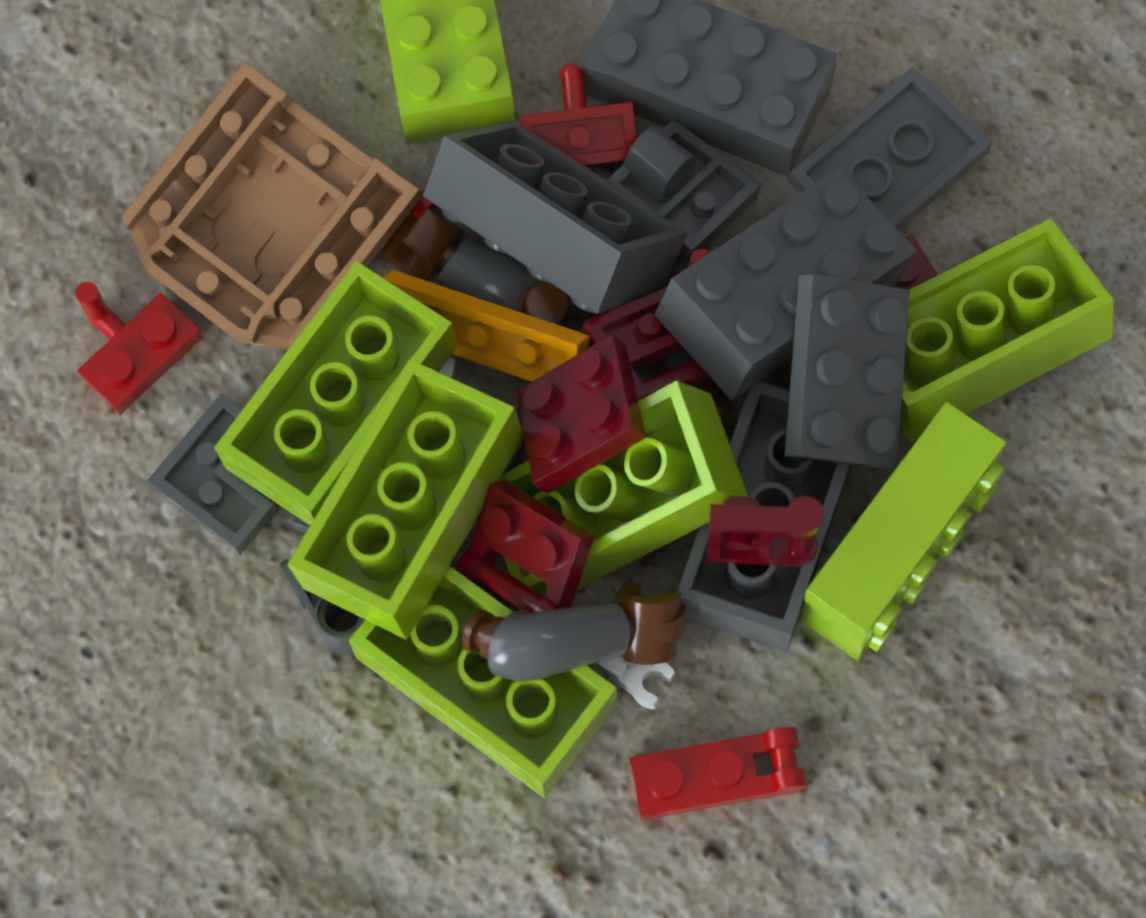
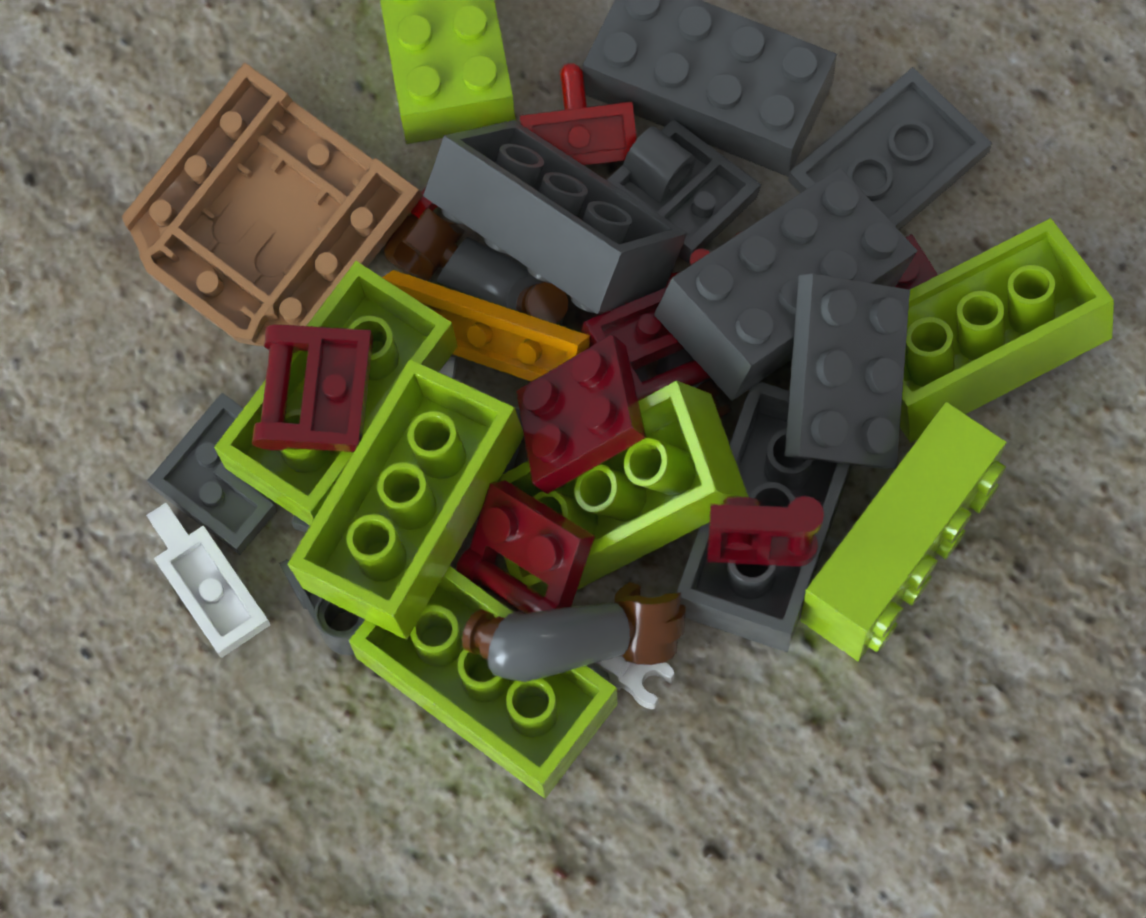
(135, 351): red plate -> none
(206, 583): none -> white plate
(332, 391): none -> dark red plate
(716, 774): red plate -> none

